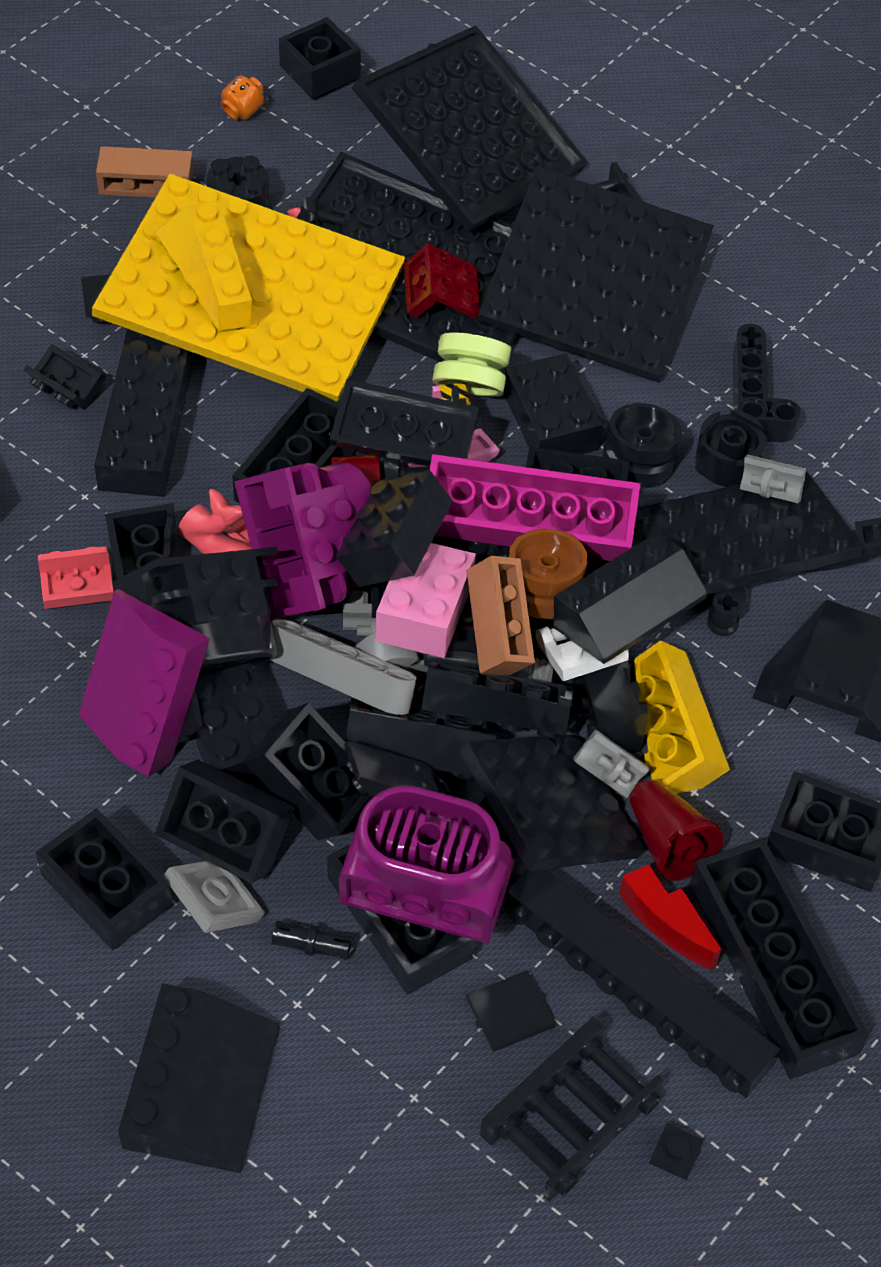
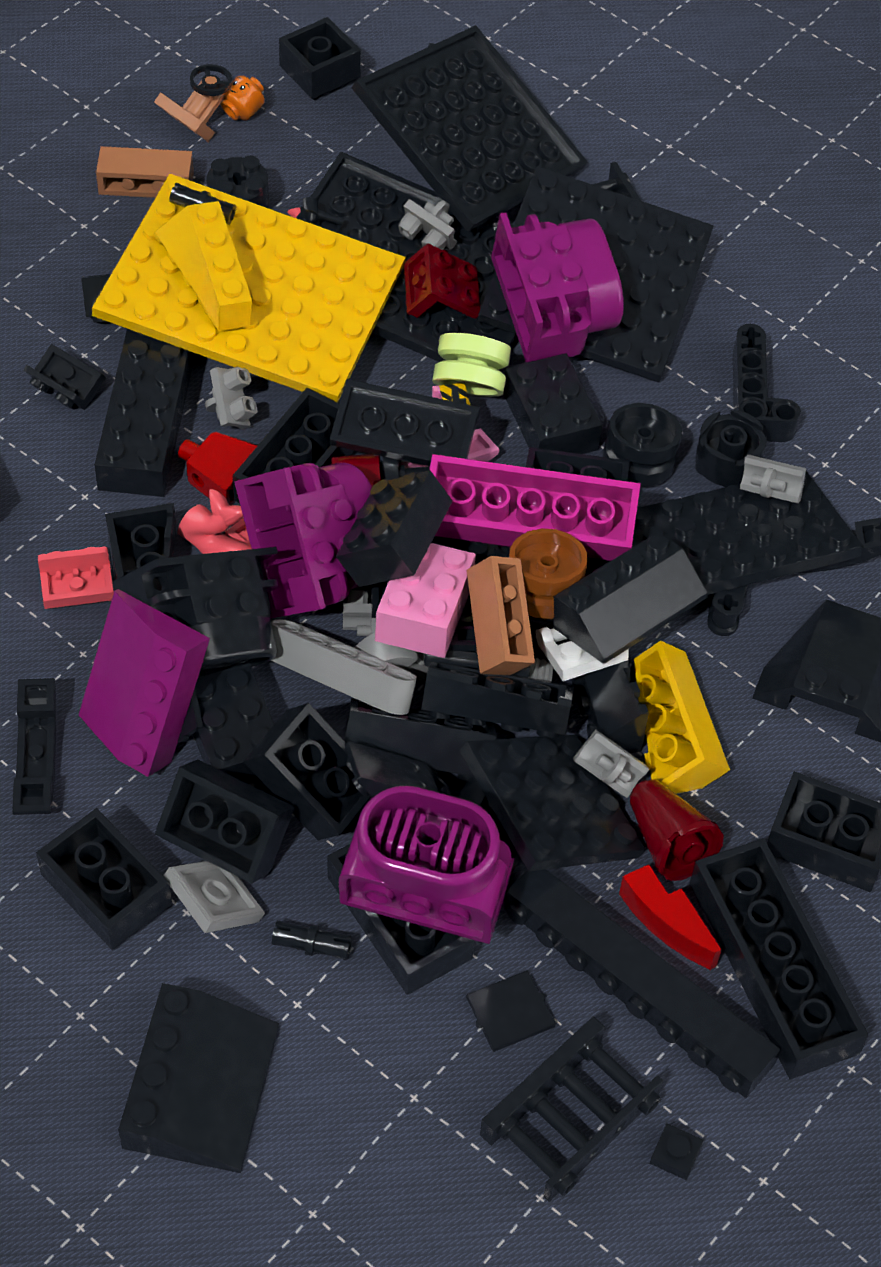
(35, 747): none -> black slope
(185, 196): none -> black pin
(201, 103): none -> nougat piece
(215, 462): none -> red torso
(229, 398): none -> light grey hips
(430, 219): none -> light grey hips
(557, 283): none -> magenta brick

